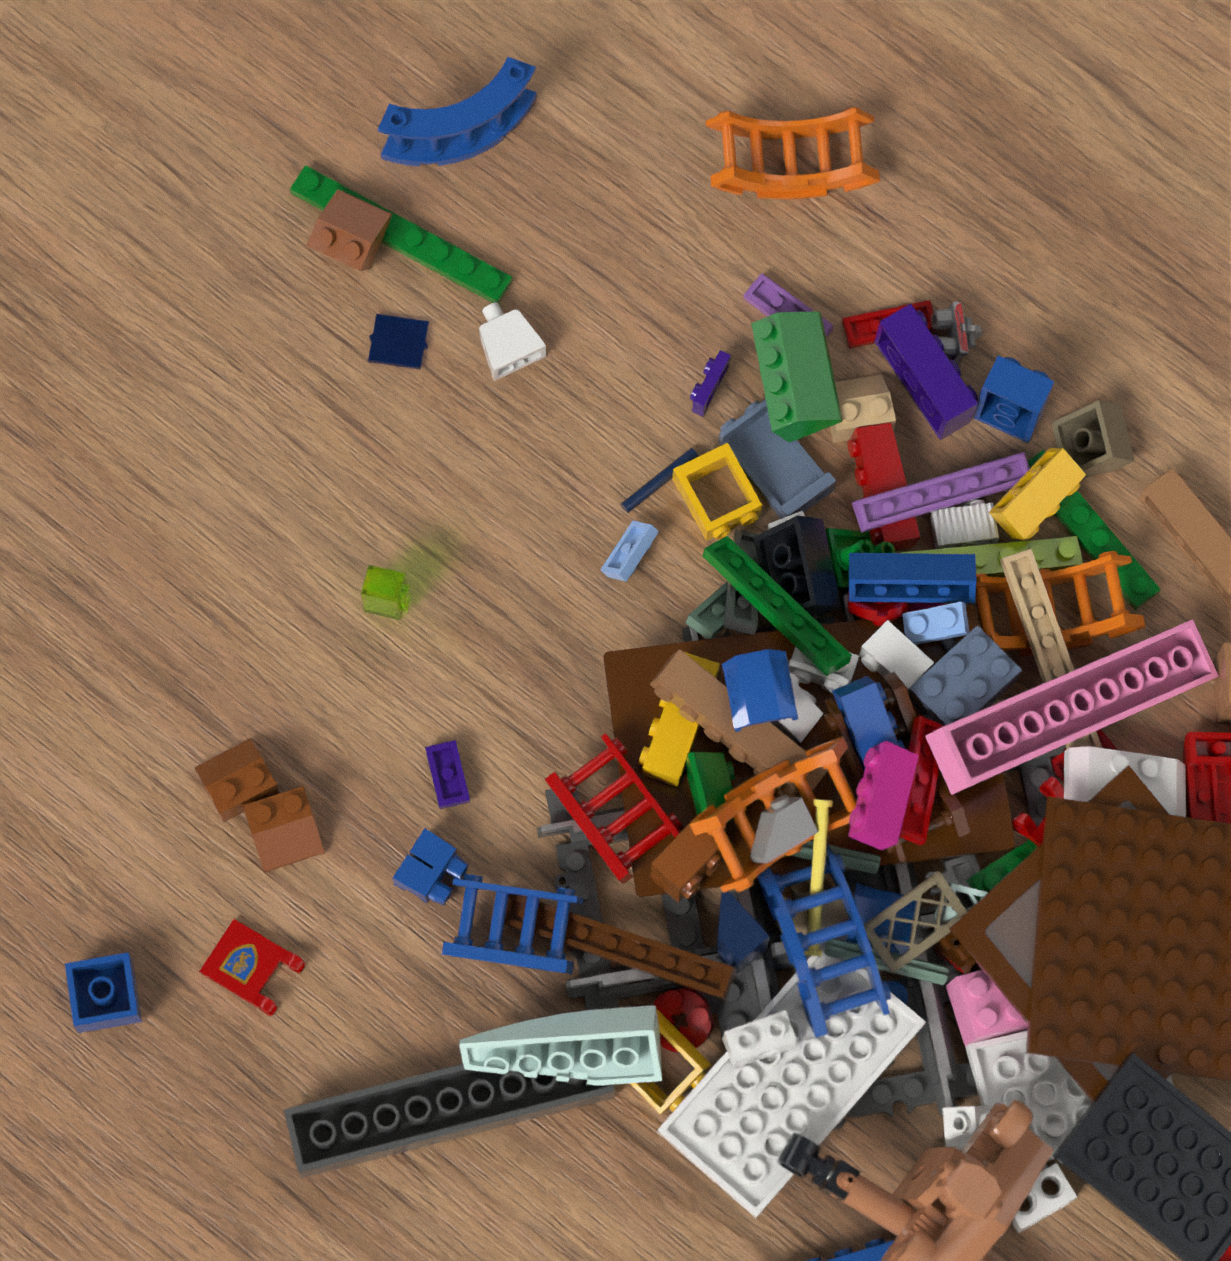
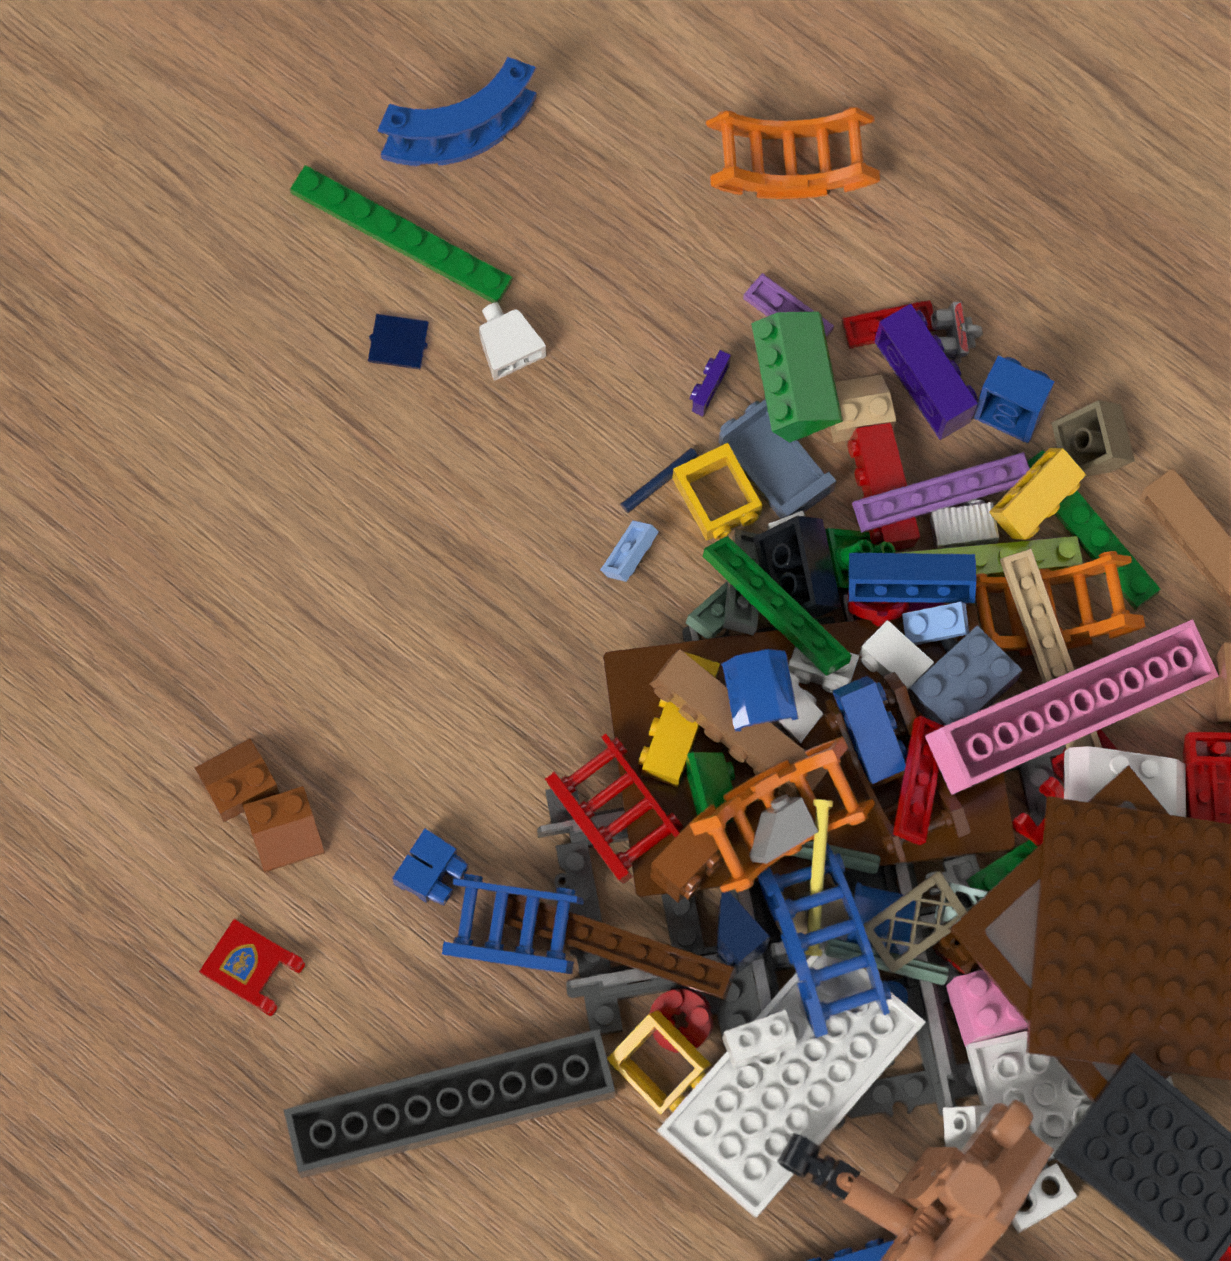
(103, 992): blue brick -> none
(350, 230): dark orange slope -> none
(385, 592): clear neon green brick -> none
(447, 774): dark purple plate -> none
(584, 1045): light aqua wedge -> none
(883, 795): dark pink brick -> none

